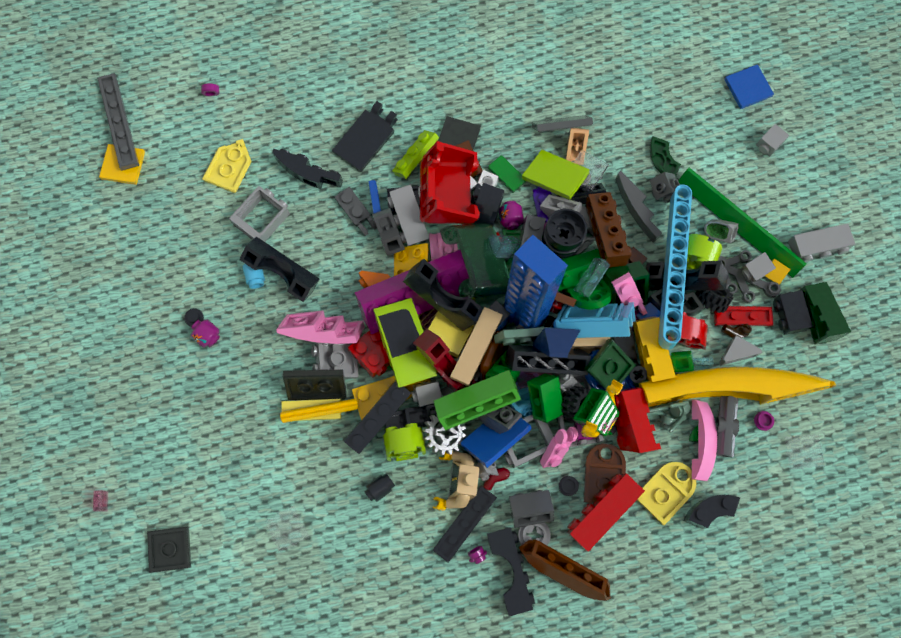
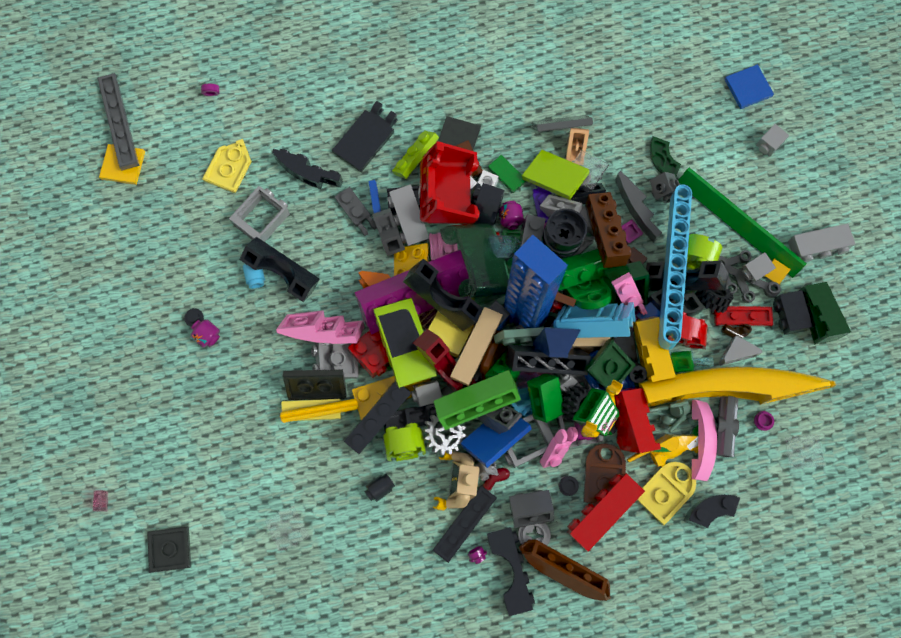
(592, 276): clear light blue slope -> none
(632, 231): none -> magenta tile
(671, 447): none -> yellow animal
(721, 230): rock -> none

